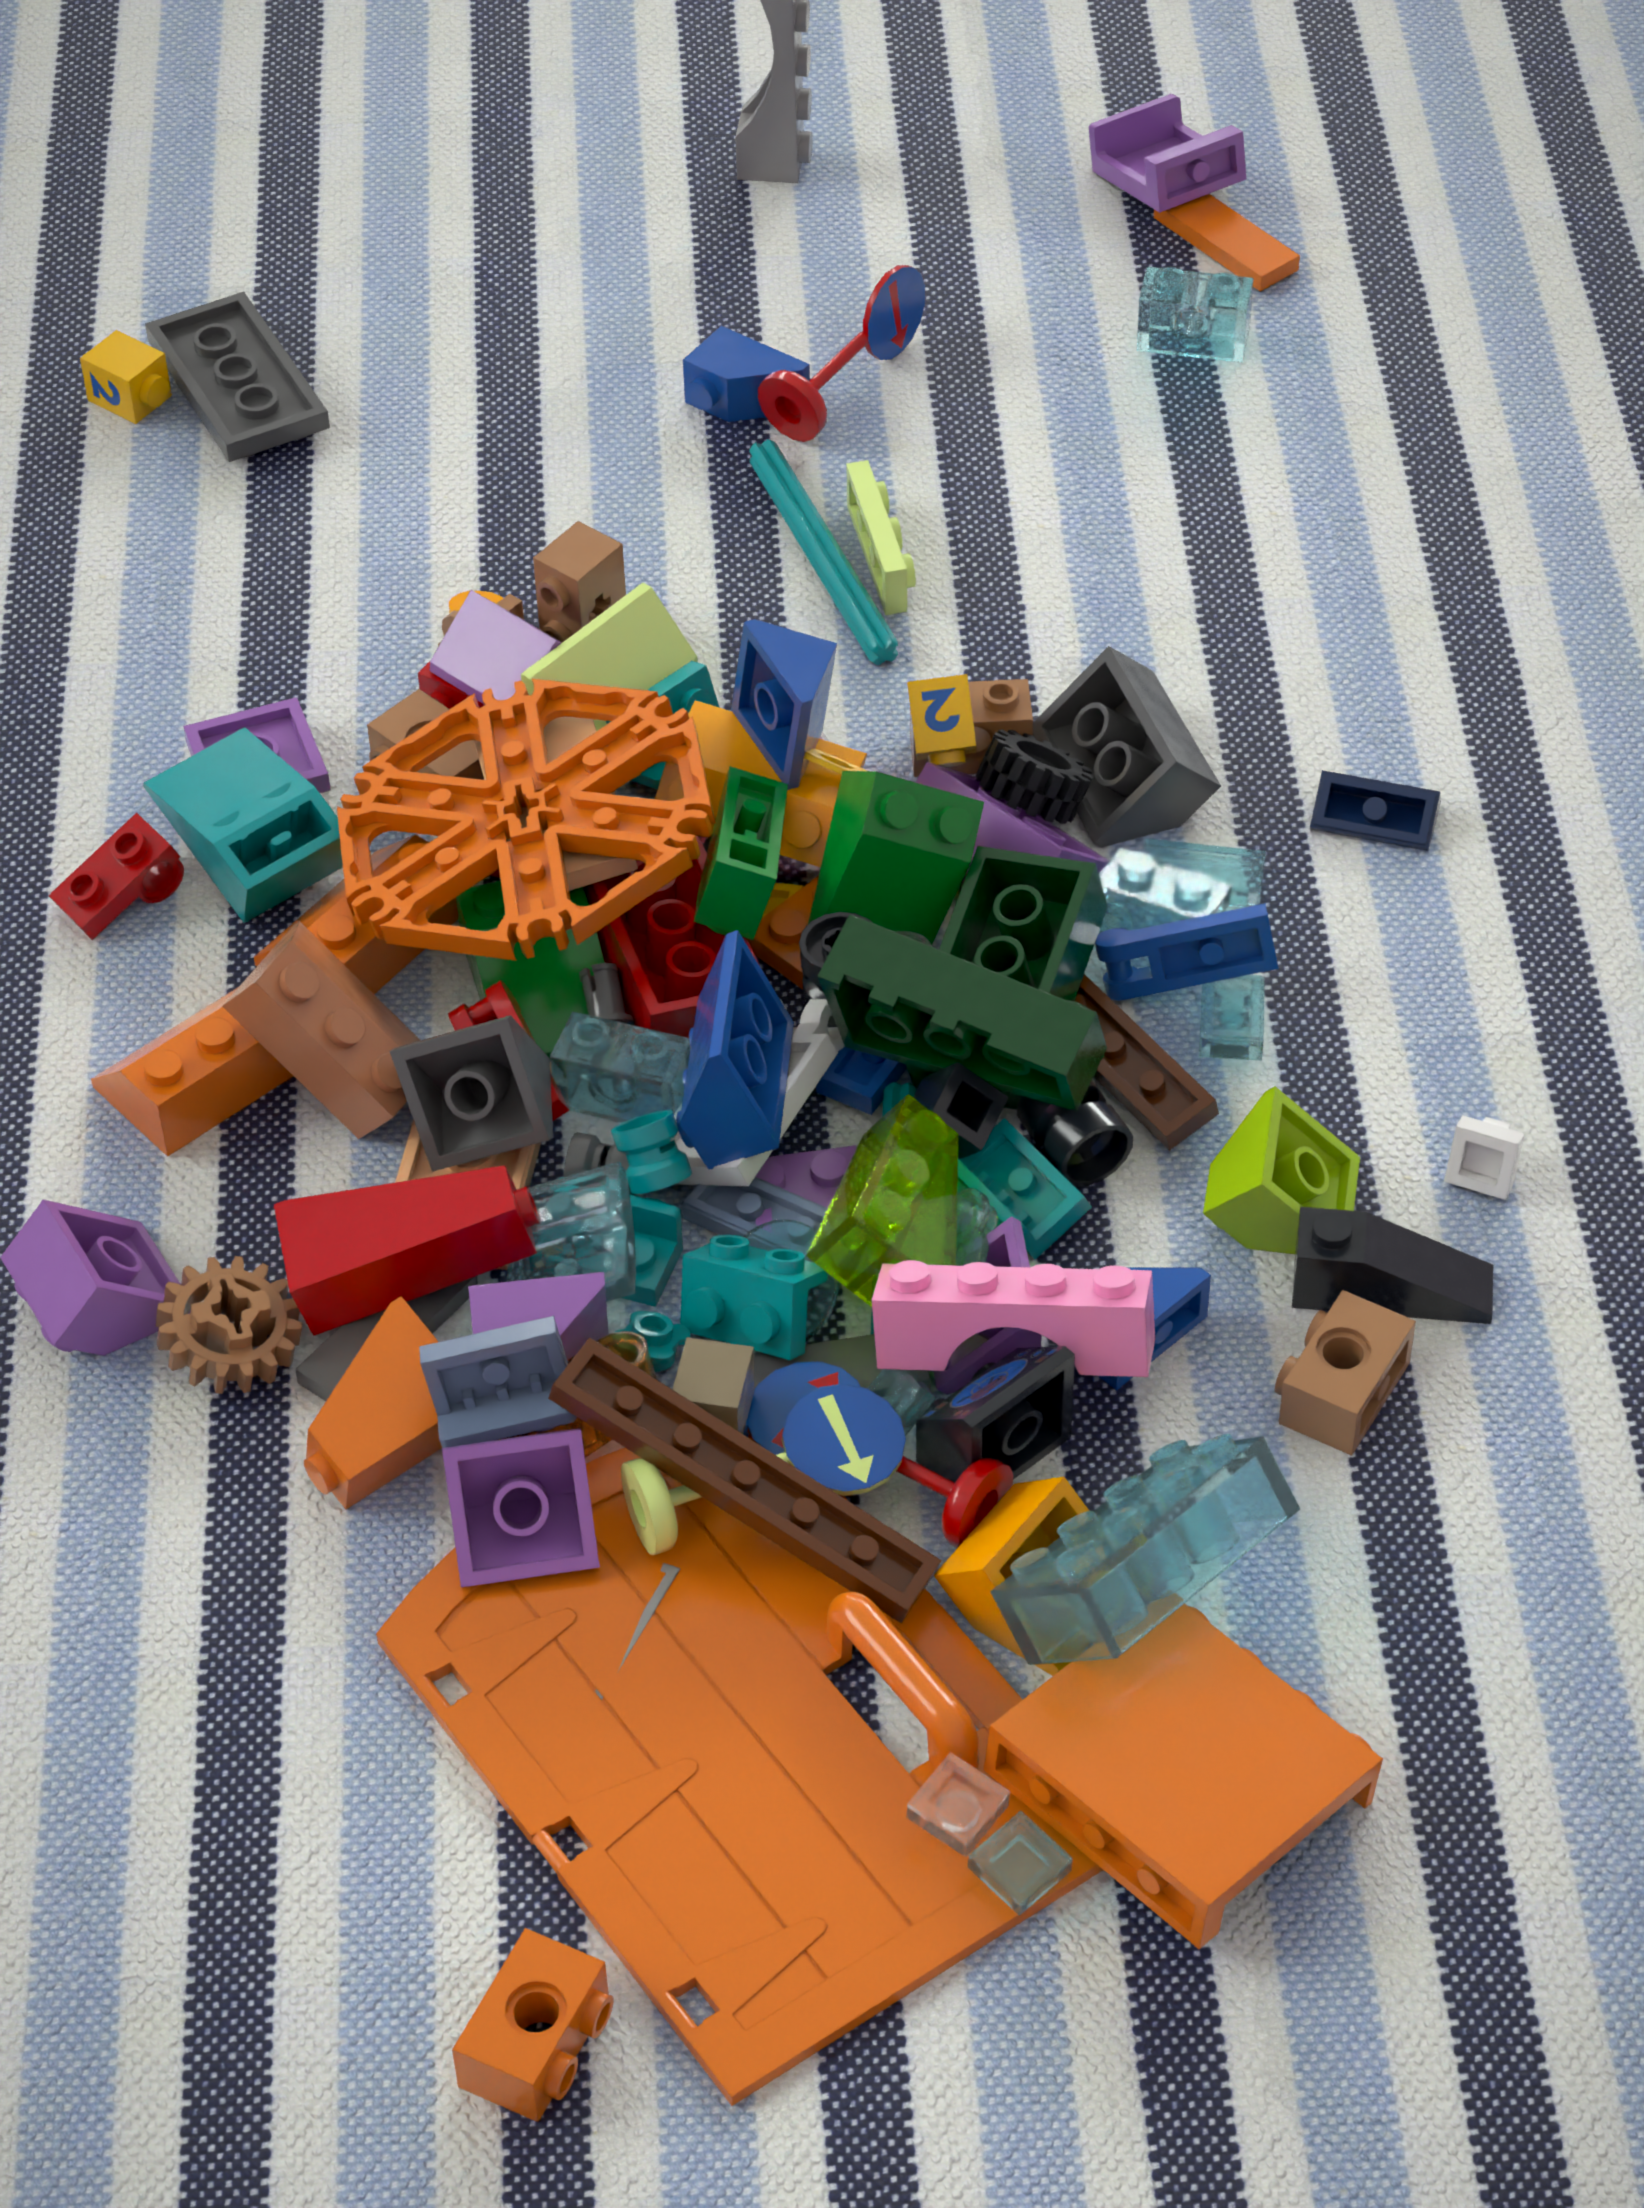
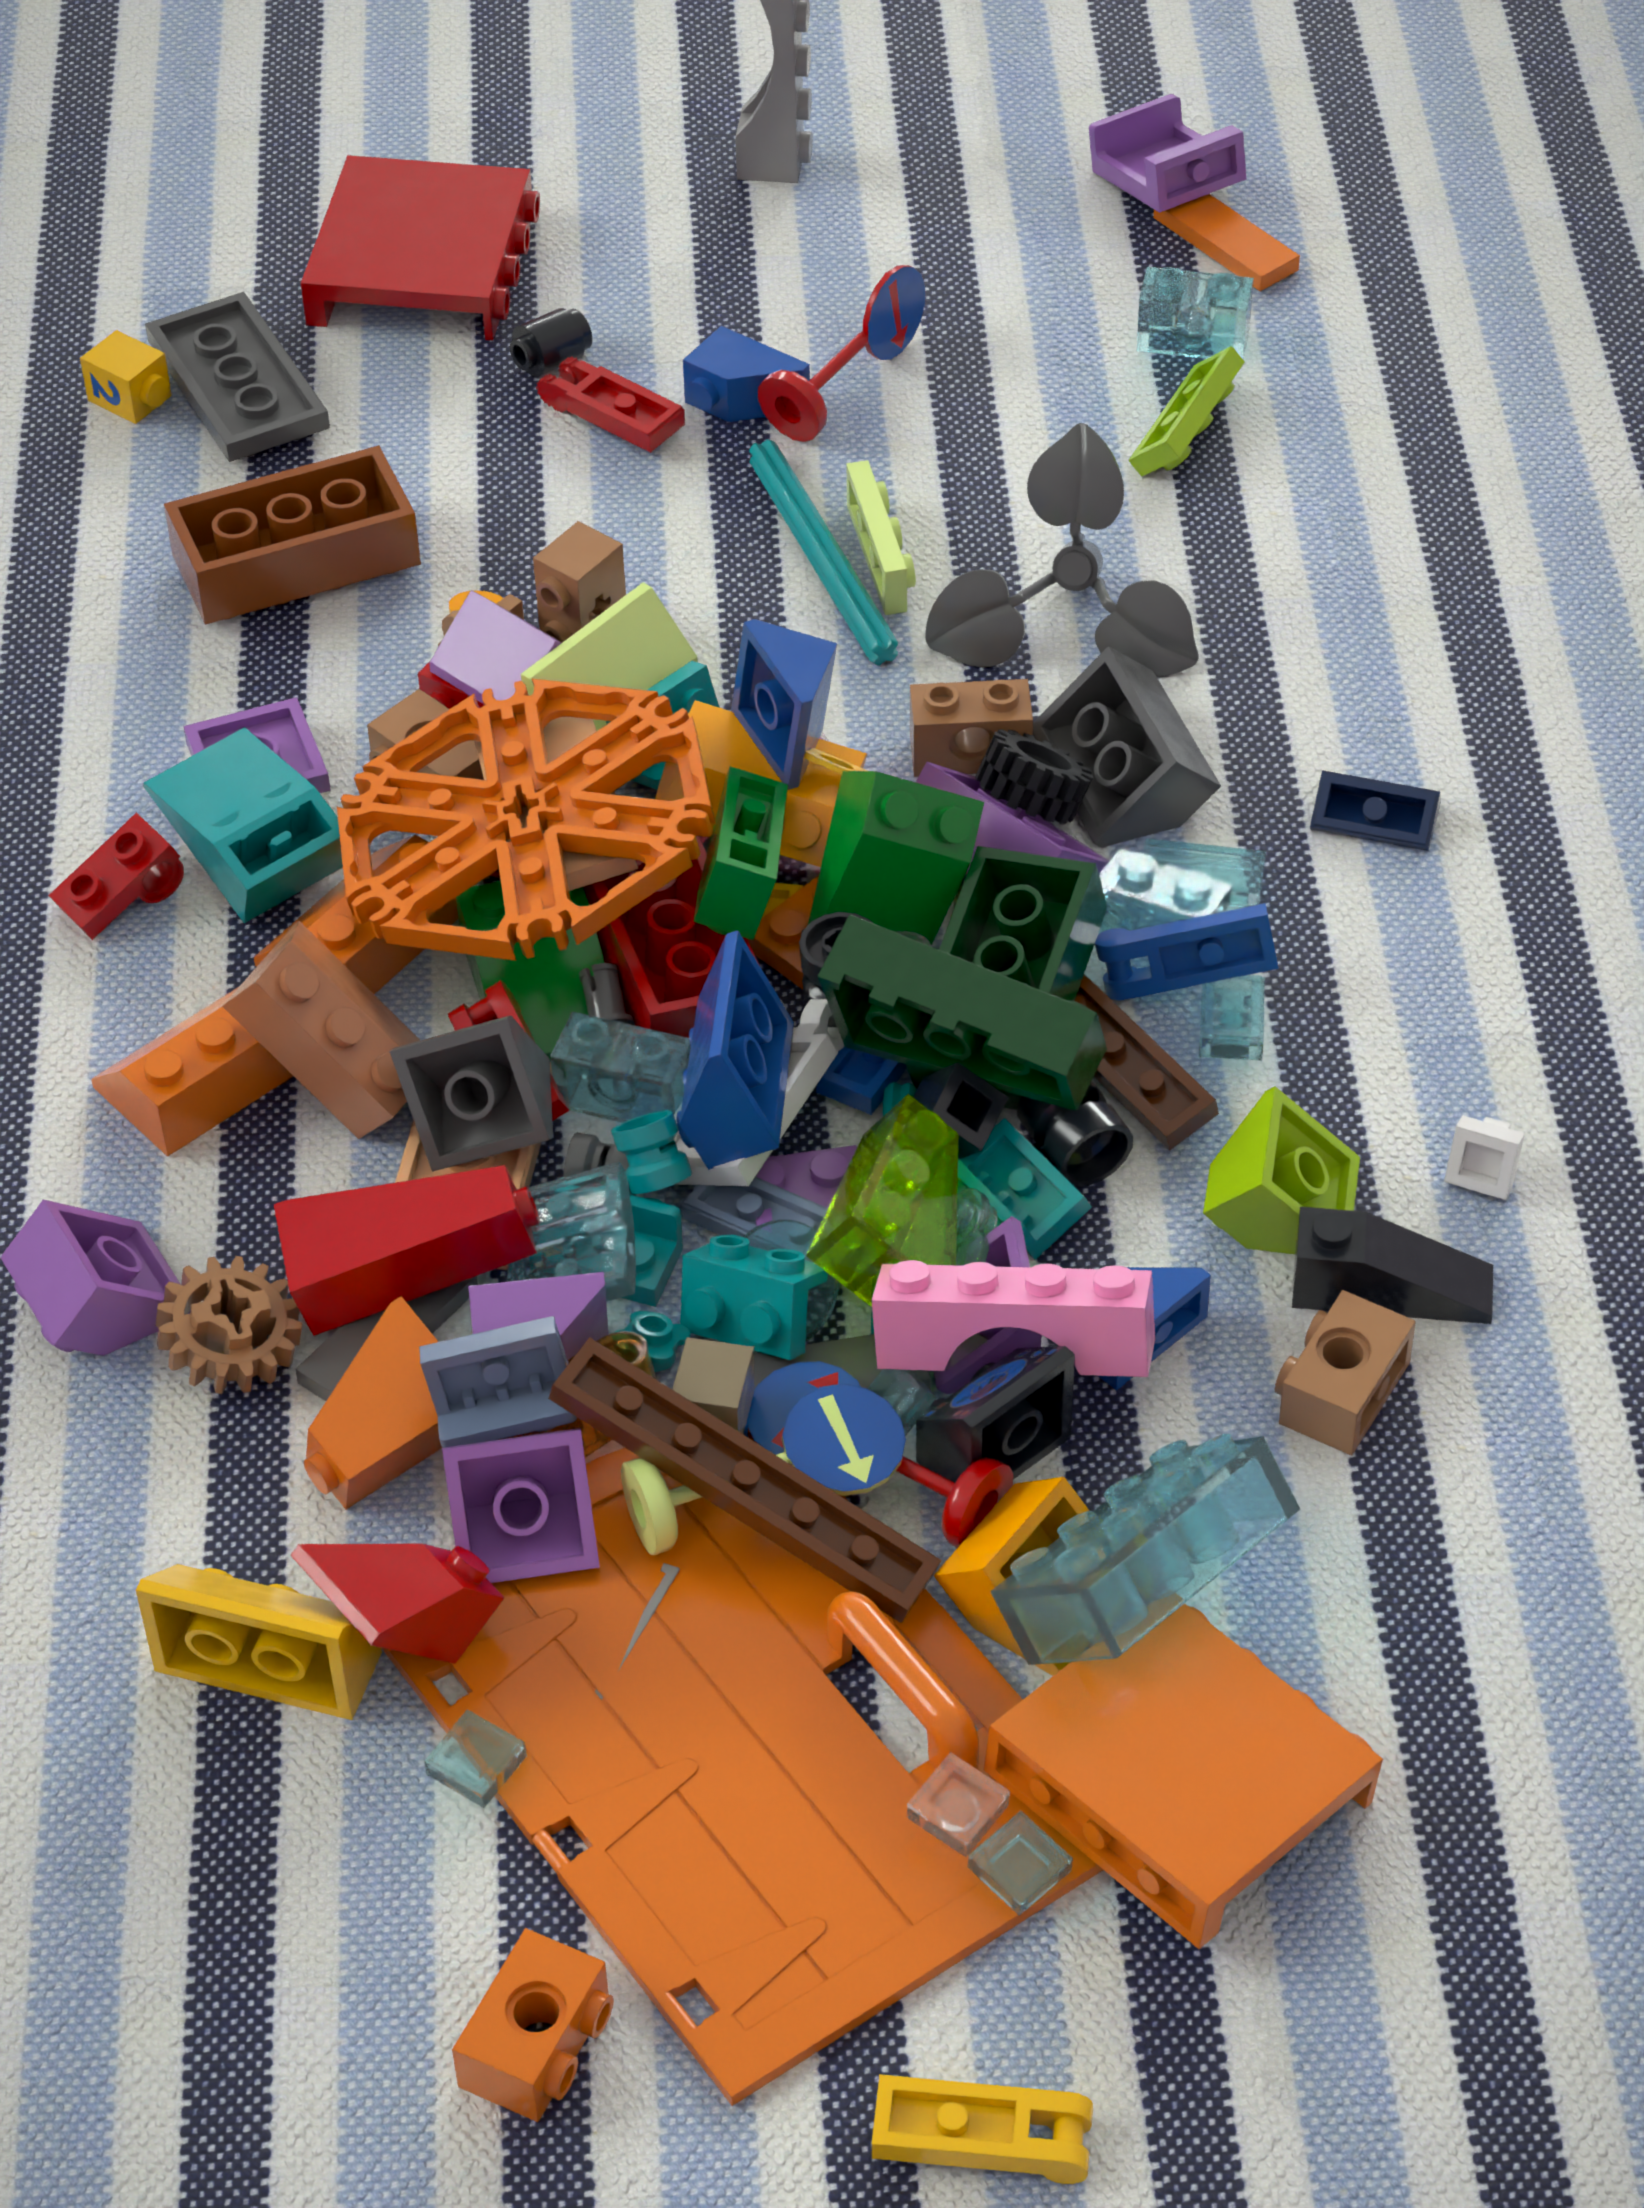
(255, 1639): none -> yellow slope
(292, 534): none -> dark orange brick
(405, 1594): none -> red slope
(421, 238): none -> red panel
(475, 1758): none -> clear light blue tile
(549, 340): none -> black brick
(612, 403): none -> red hinge
(942, 719): yellow brick -> none
(981, 2127): none -> yellow plate
(1082, 486): none -> dark grey plant
(1187, 413): none -> lime plate

